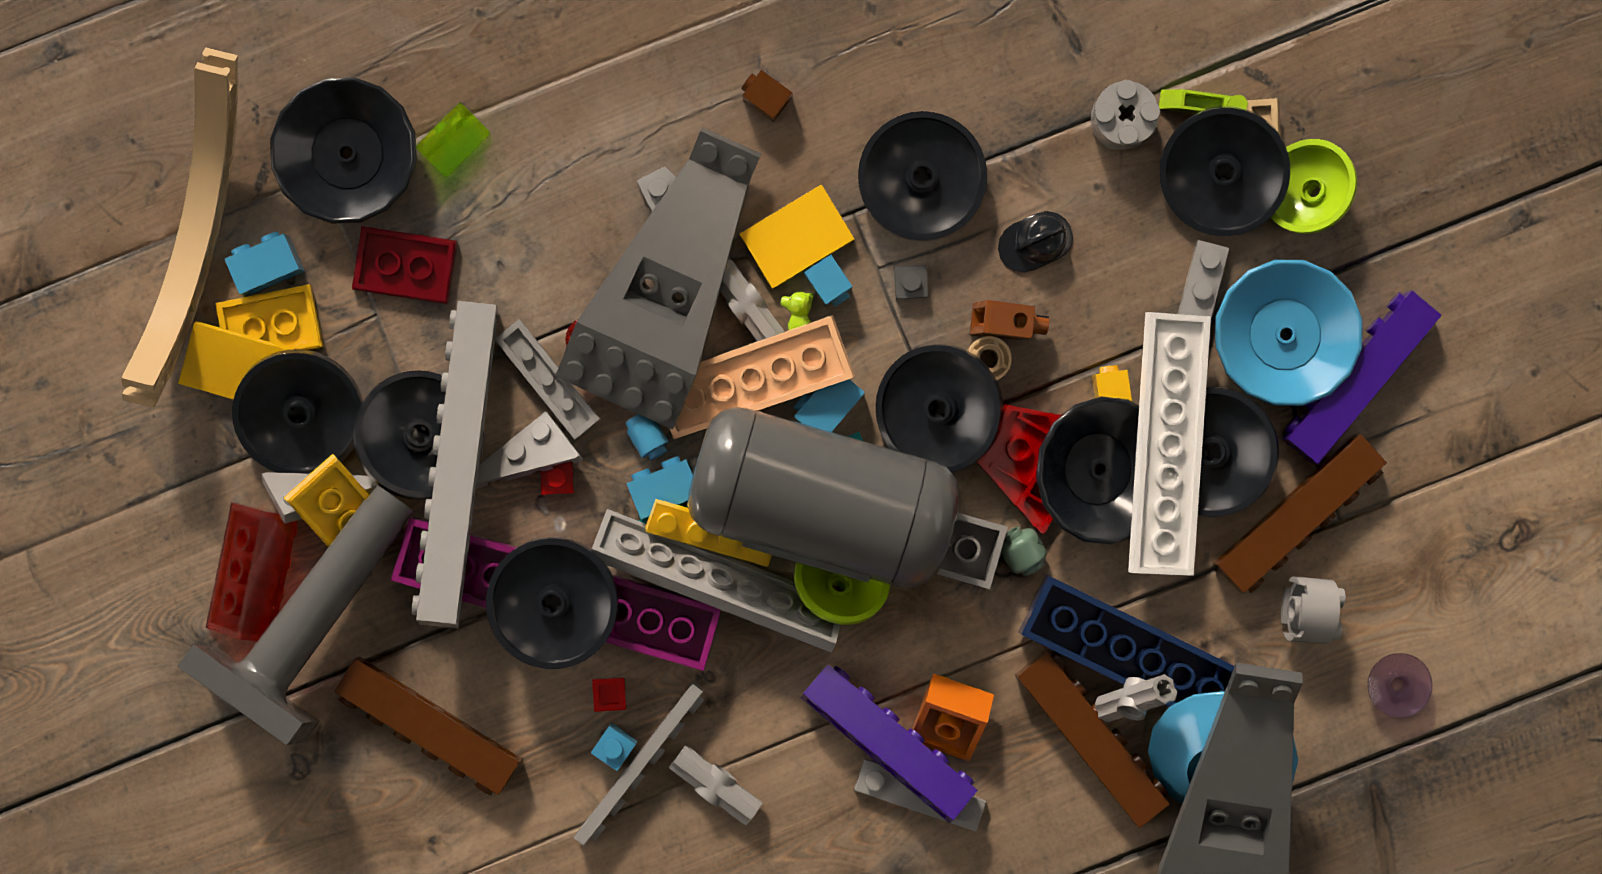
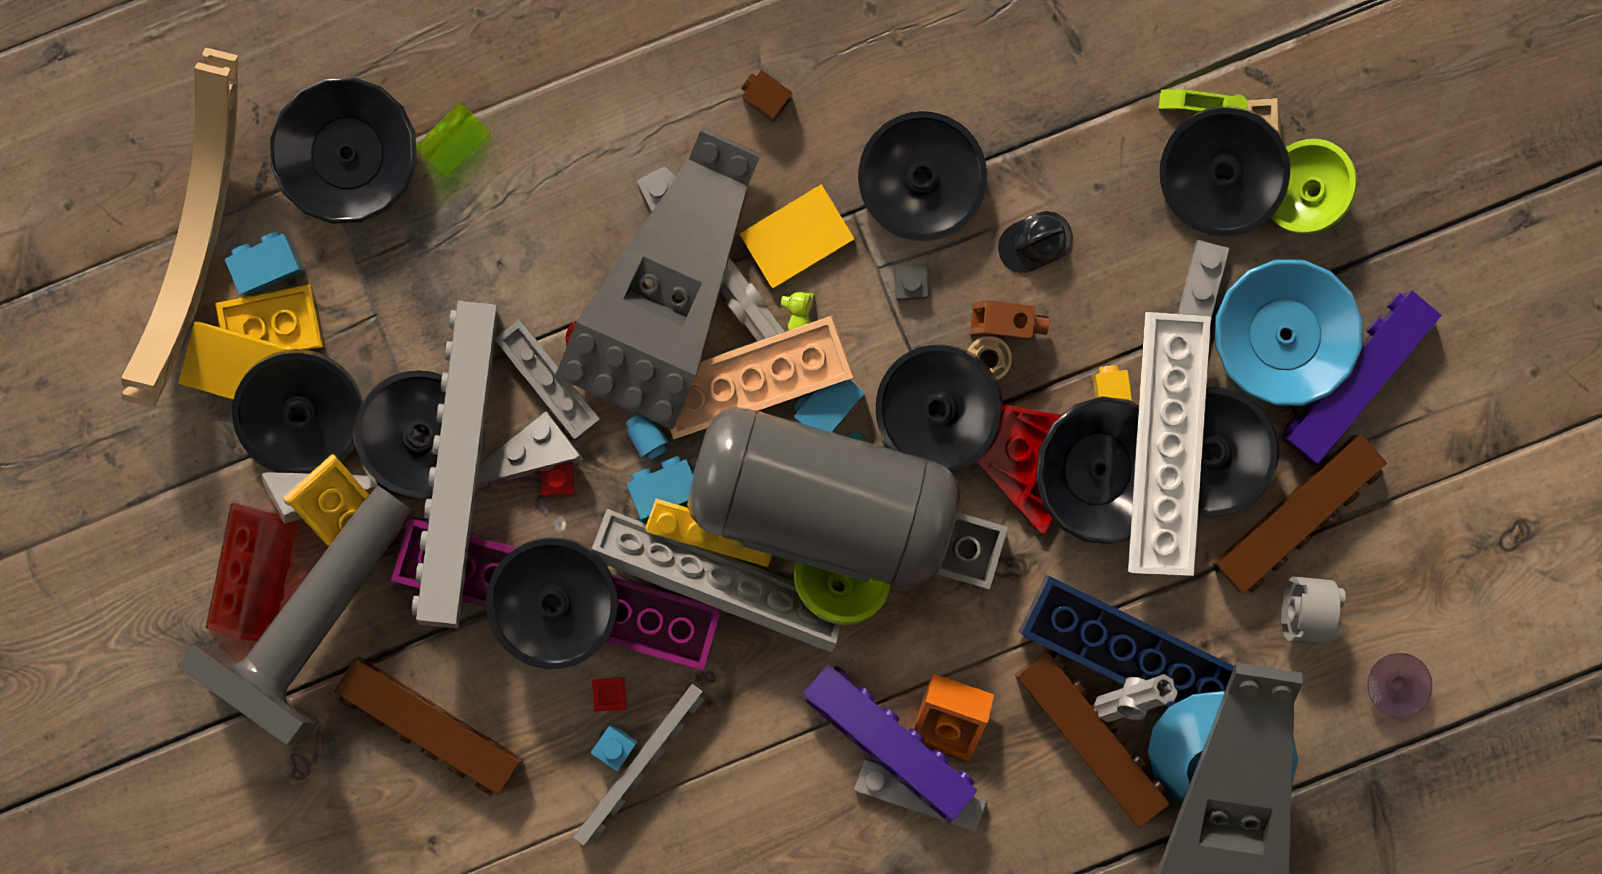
(404, 265): dark red tile -> none
(715, 785): light grey piece -> none
(829, 282): dark azure brick -> none
(1023, 551): sand green head -> none
(1133, 131): light grey brick -> none

